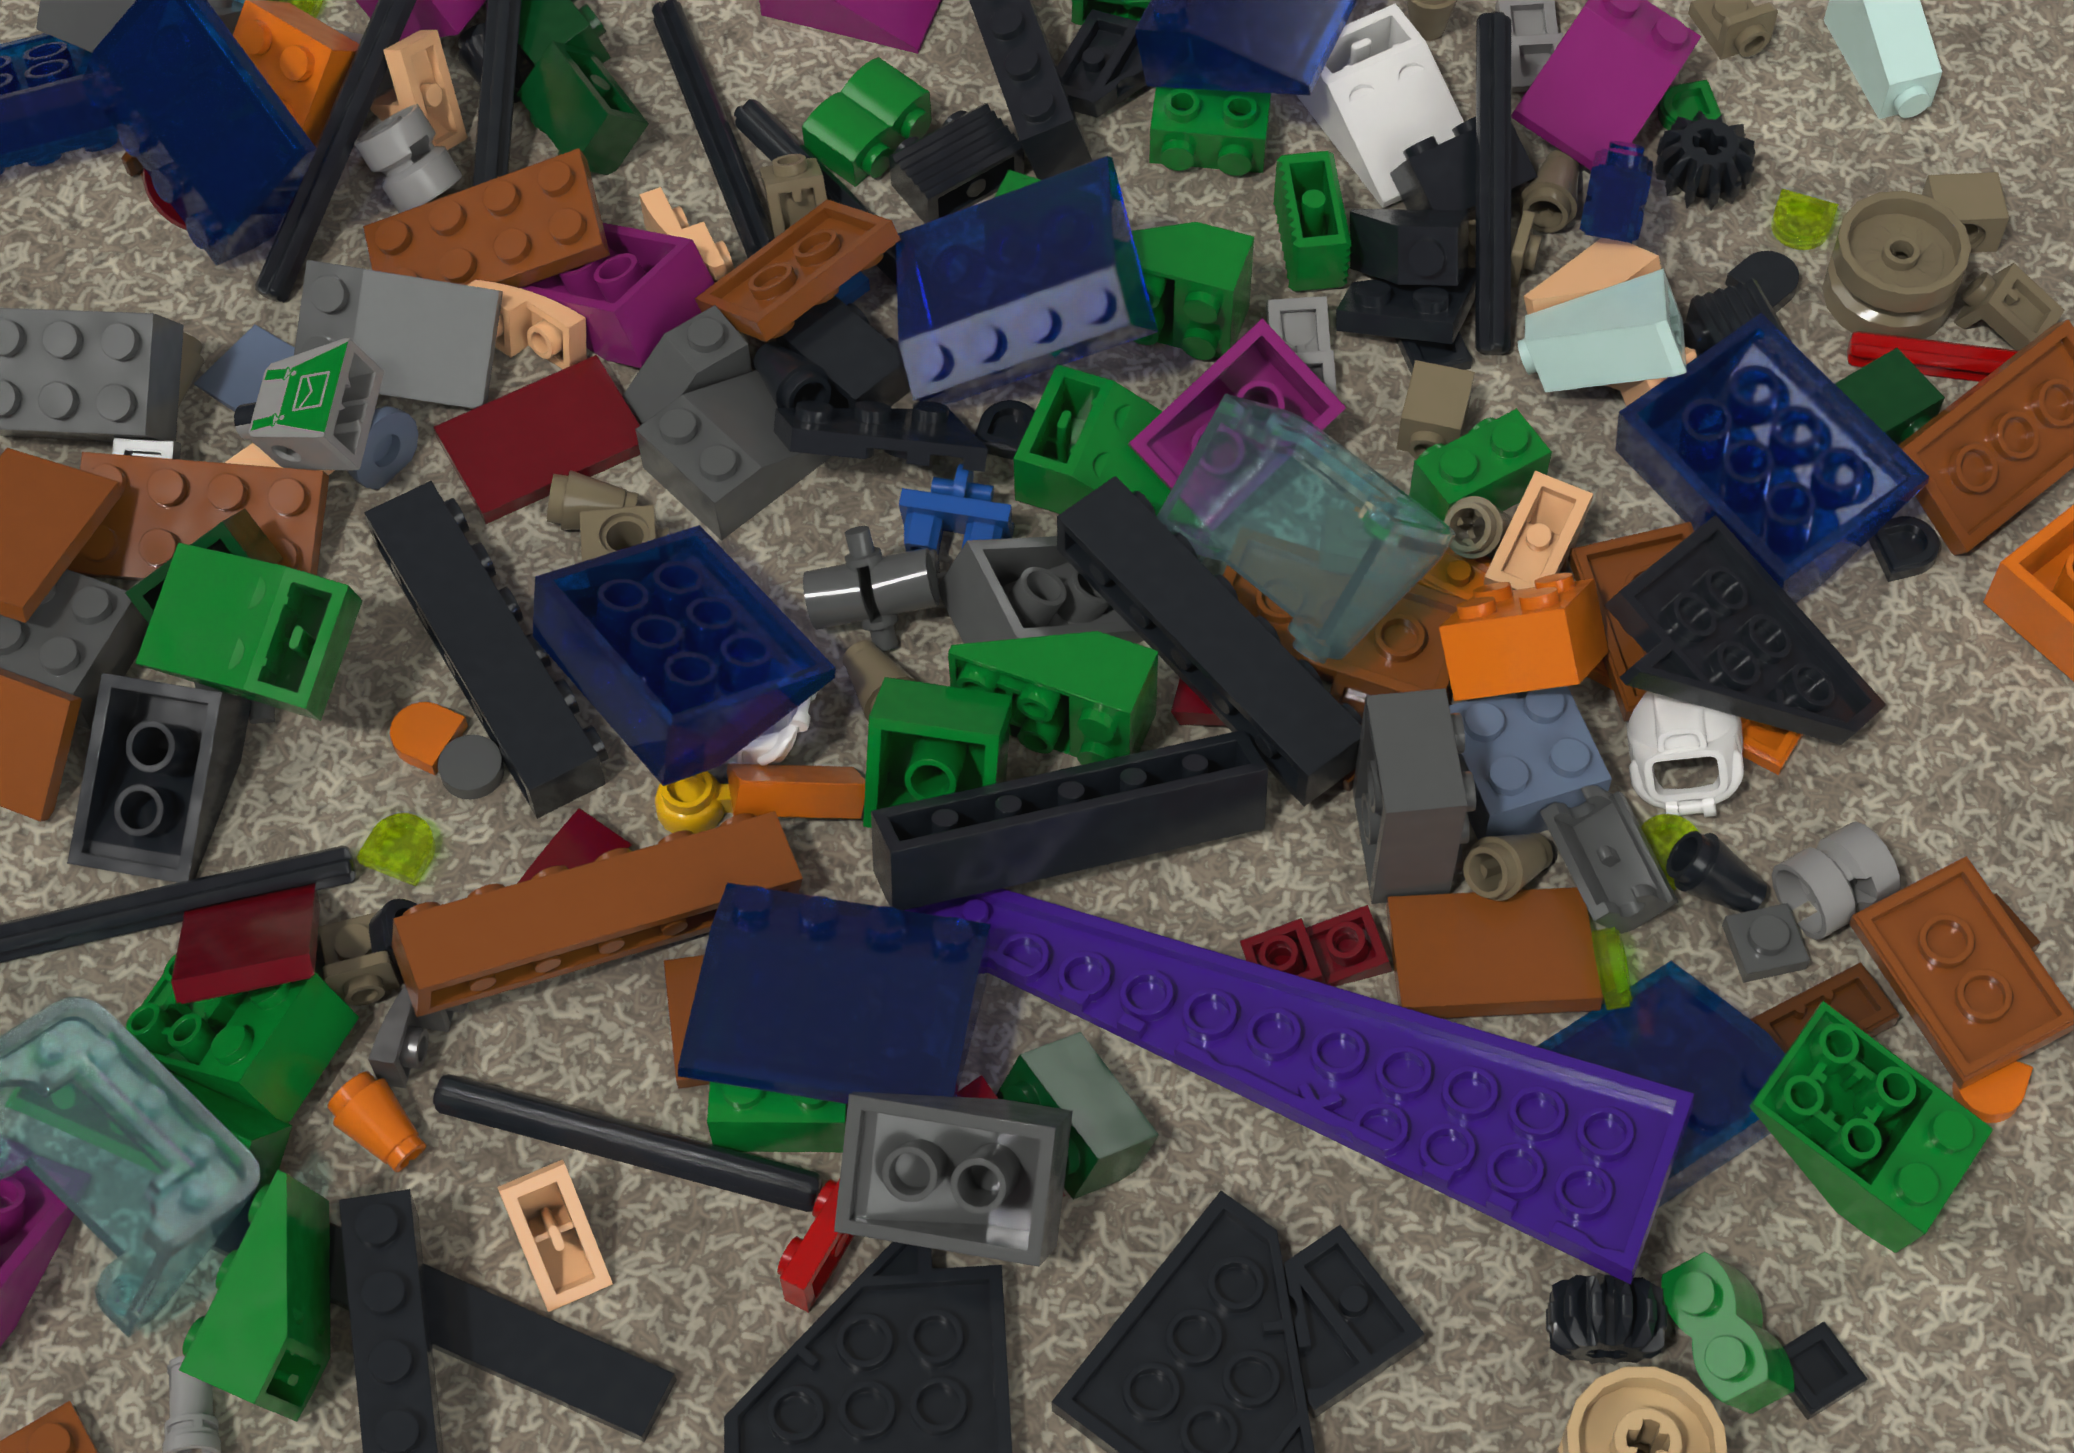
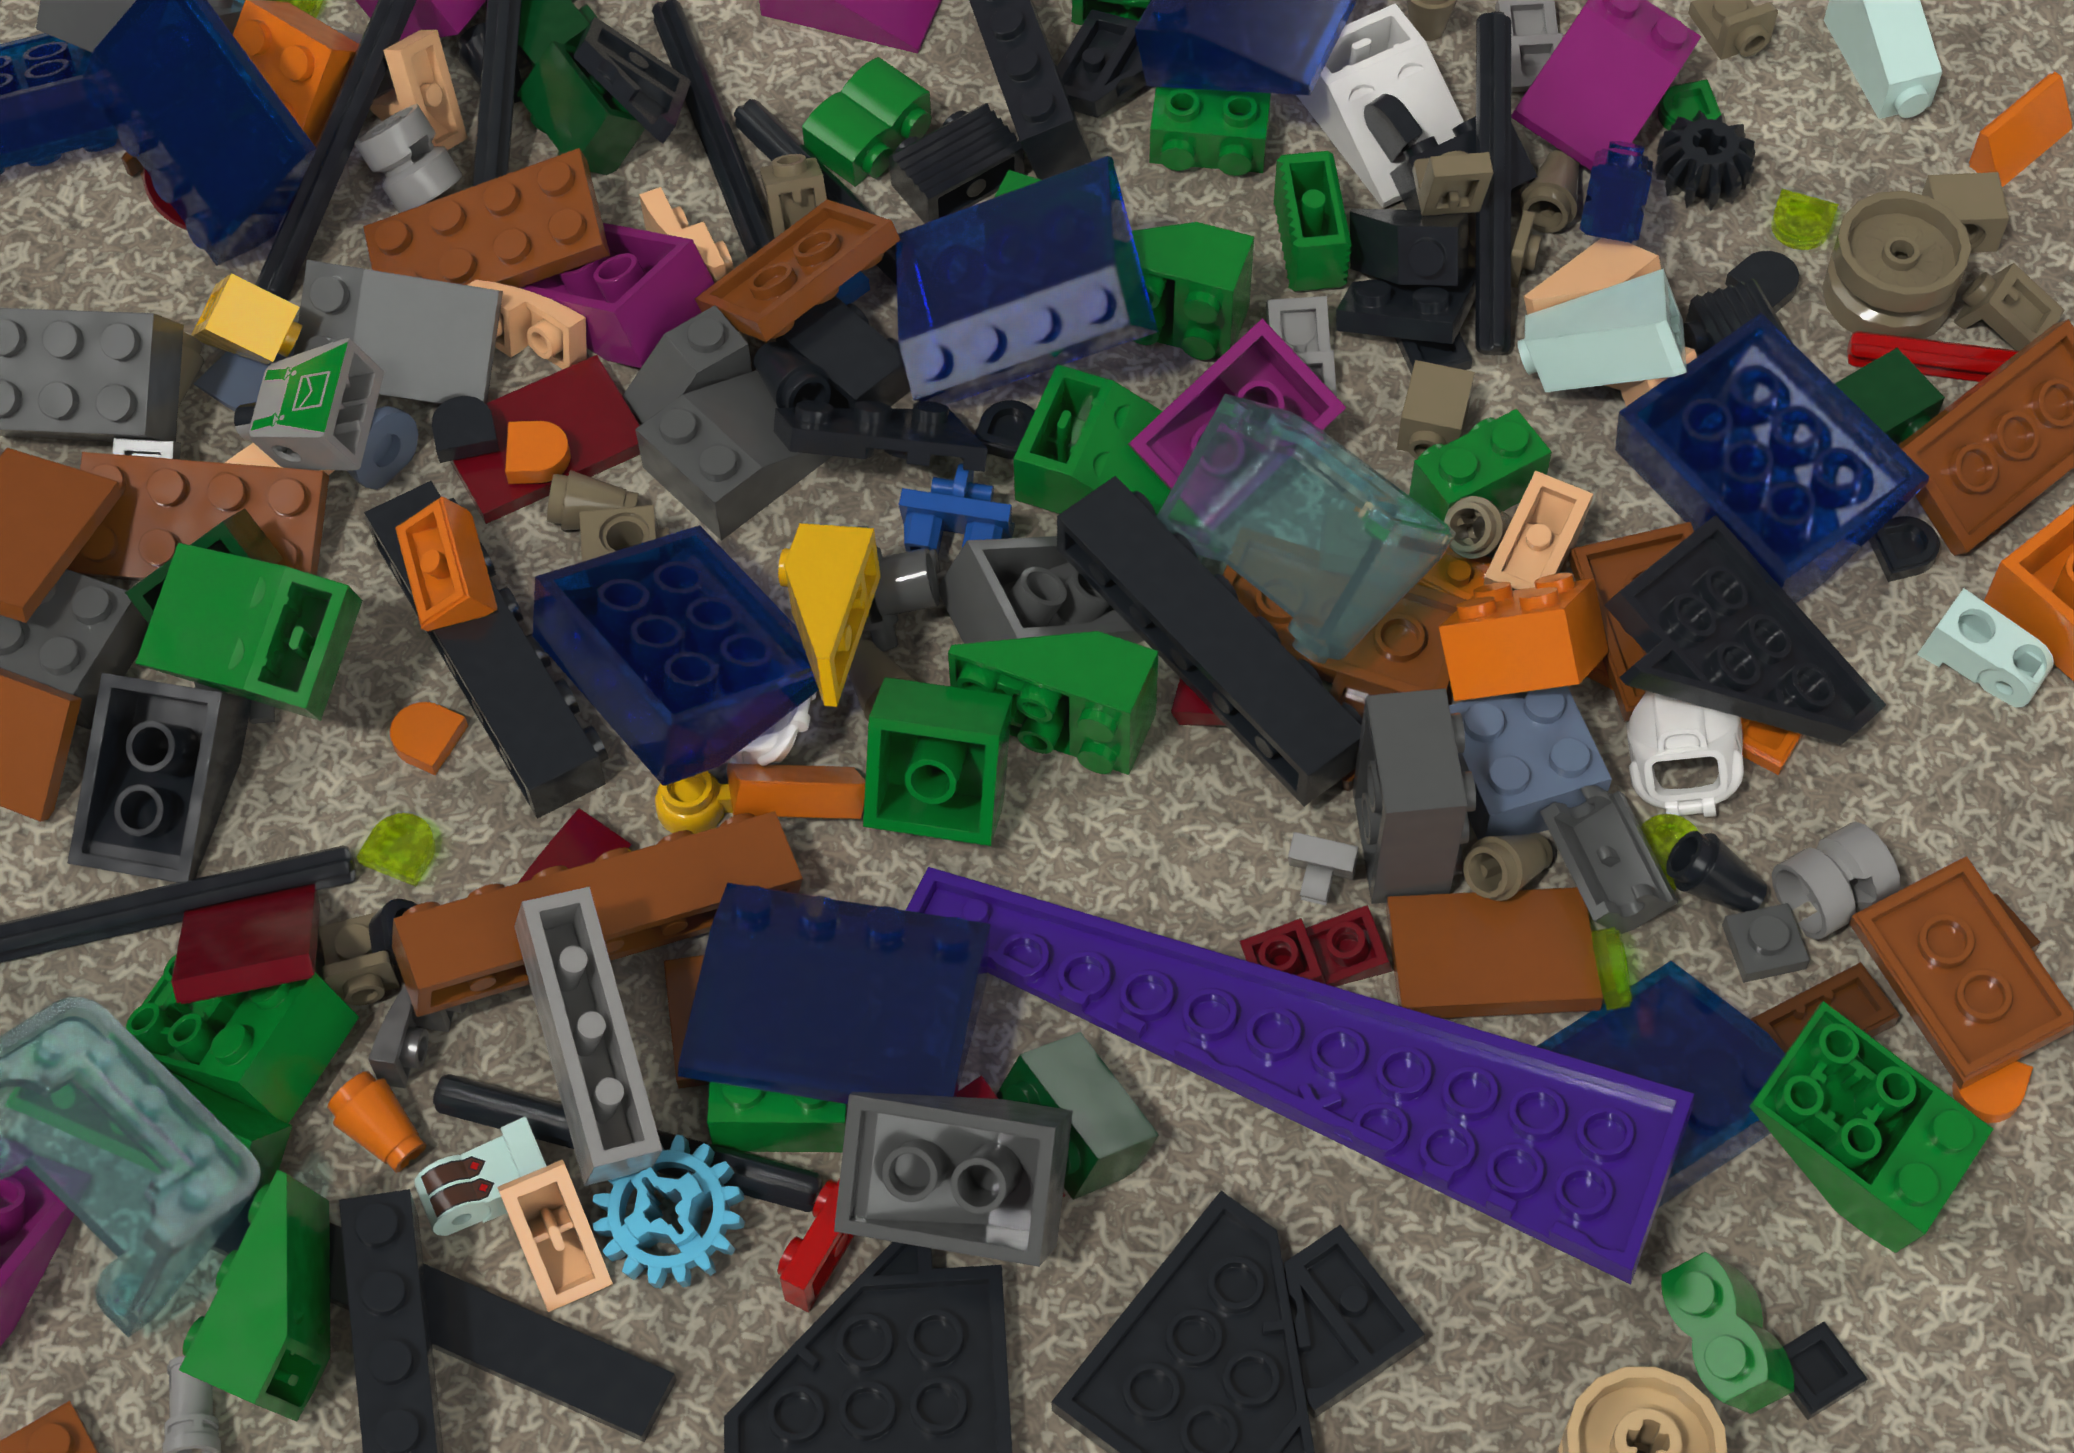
(248, 321): none -> yellow slope
(445, 565): none -> orange slope
(463, 429): none -> black tile
(464, 1186): none -> light aqua leg
(471, 767): dark grey tile -> none
(535, 452): none -> orange tile
(587, 1036): none -> light grey brick
(634, 78): none -> black wing
(646, 1227): none -> medium azure gear
(830, 590): none -> yellow slope
(1068, 820): black brick -> none
(1322, 861): none -> light grey tile
(1391, 125): none -> black tile
(1452, 182): none -> dark tan bracket
(1606, 1319): black gear -> none
(1989, 650): none -> light aqua leg
(2023, 130): none -> orange slope

